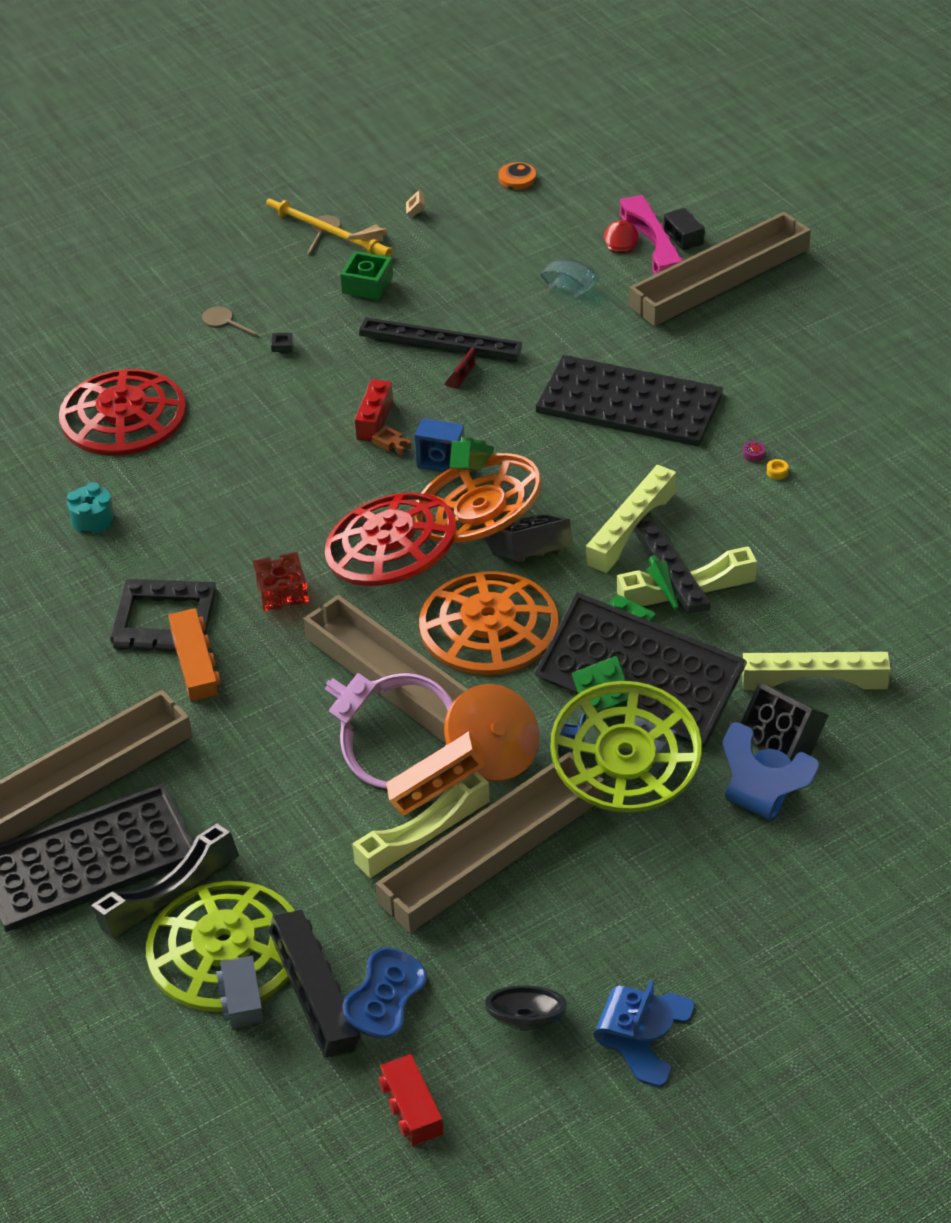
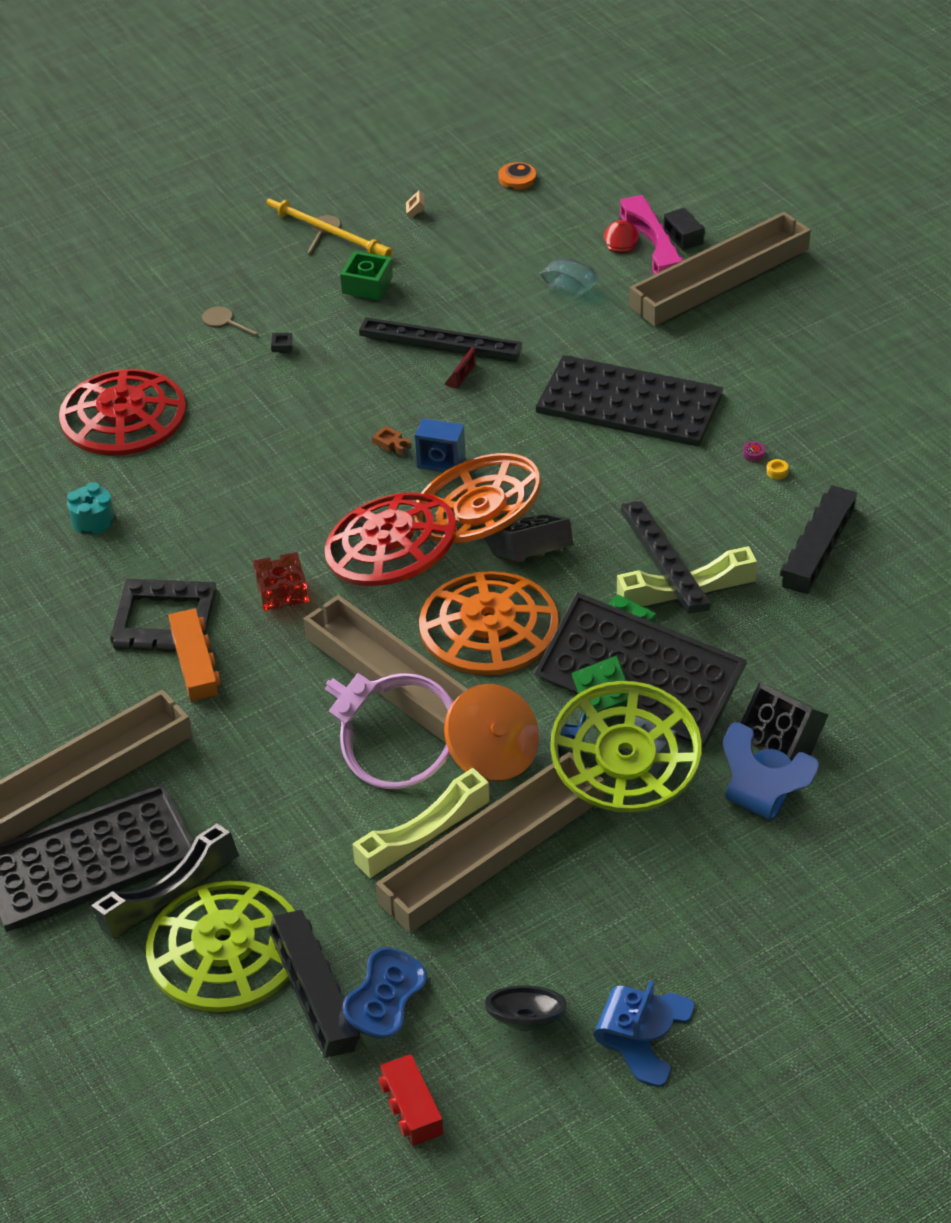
(242, 997): sand blue brick -> none
(370, 233): tan piece -> none
(373, 409): red brick -> none
(436, 774): orange brick -> none
(469, 454): green slope -> none
(609, 542): yellowish green arch -> none
(660, 574): green piece -> none
(818, 539): none -> black brick
(863, 669): yellowish green arch -> none

